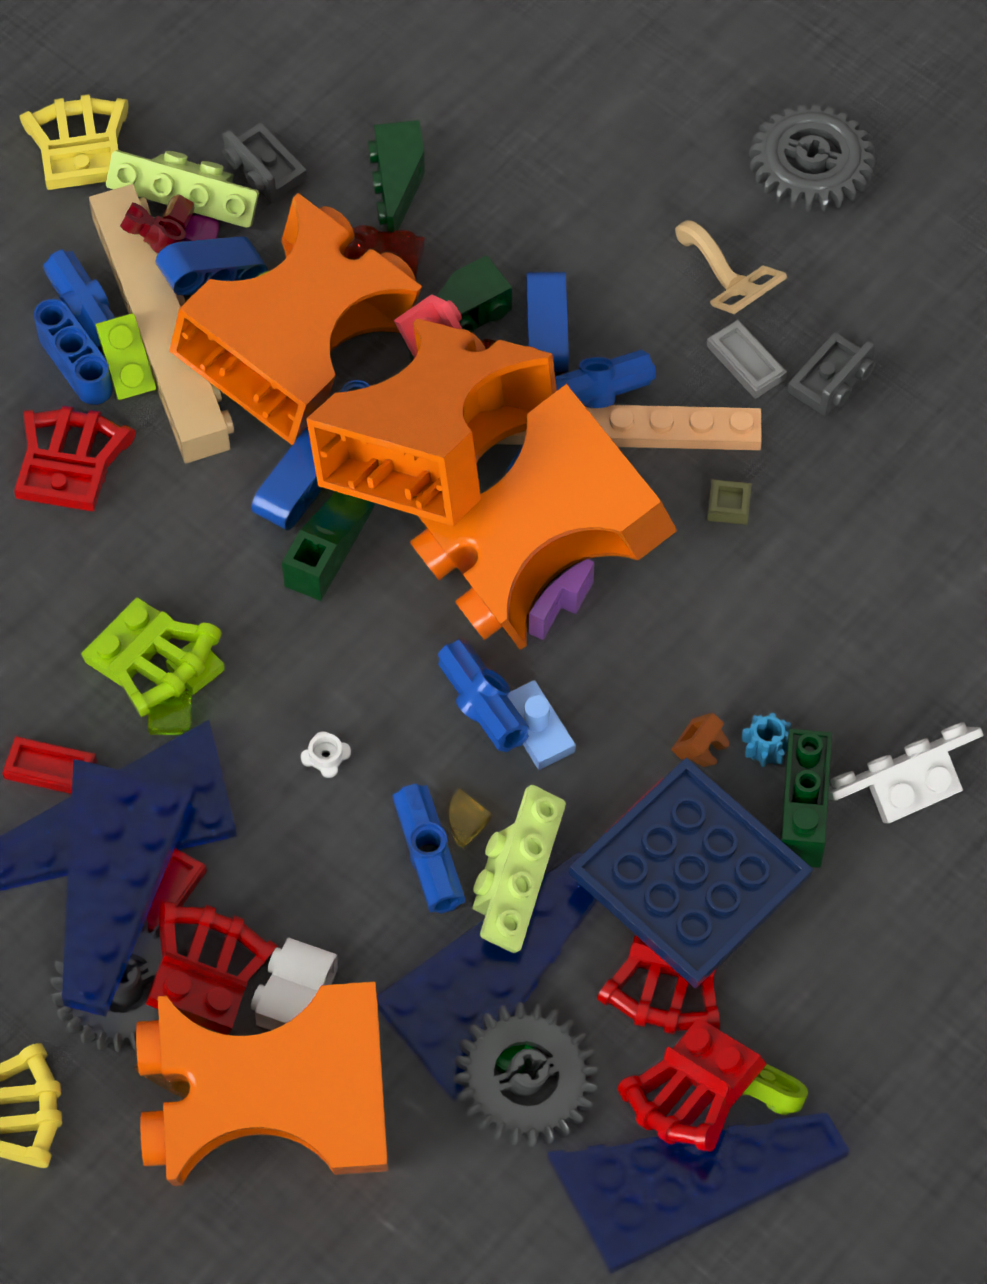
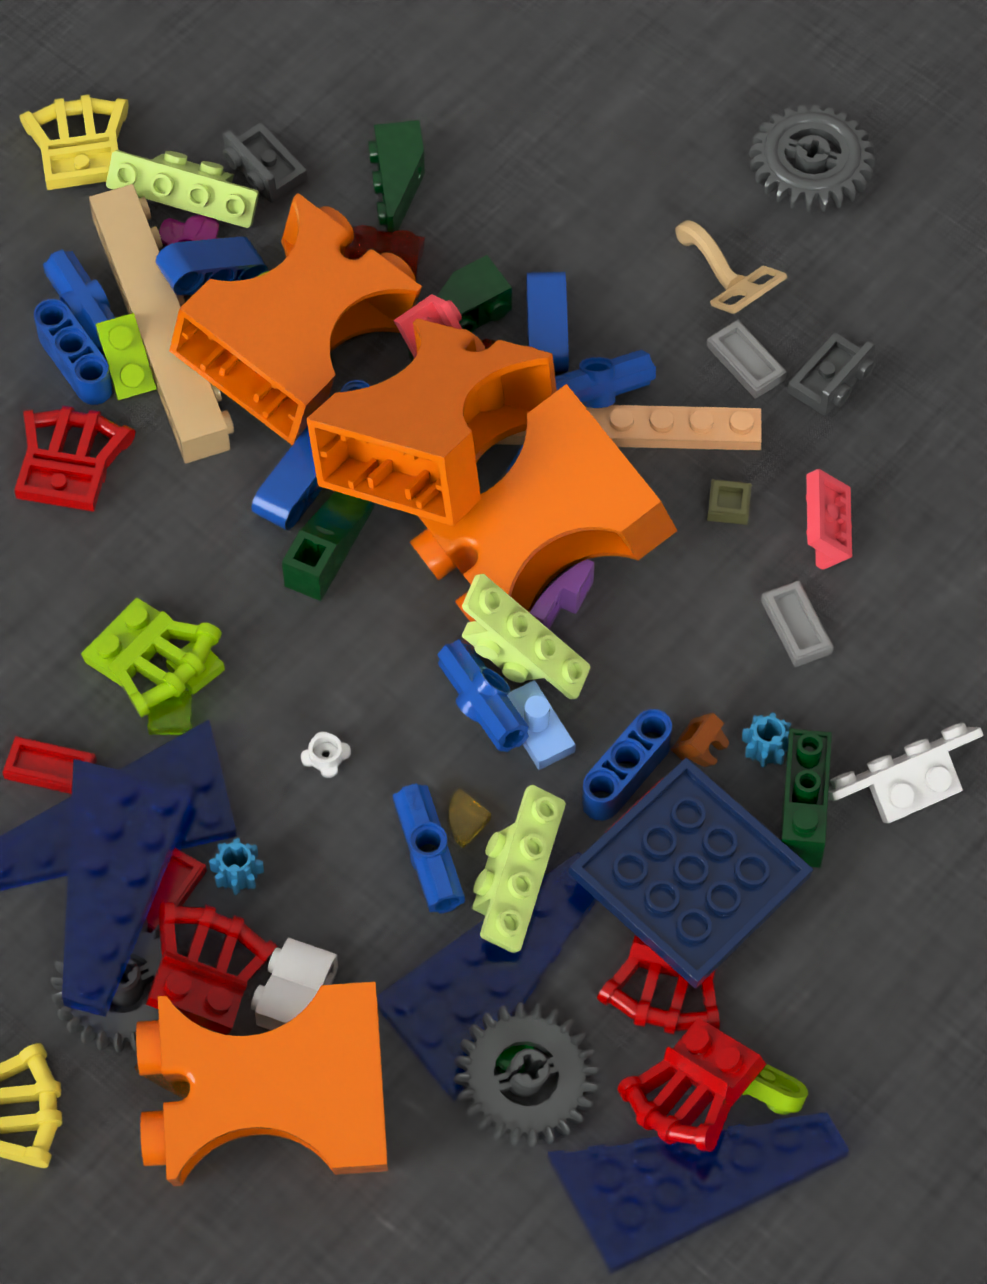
(160, 231): dark red bar -> none
(236, 866): none -> dark azure gear
(519, 641): none -> yellowish green bracket
(620, 781): none -> blue beam
(797, 623): none -> light grey tile
(828, 518): none -> coral bracket

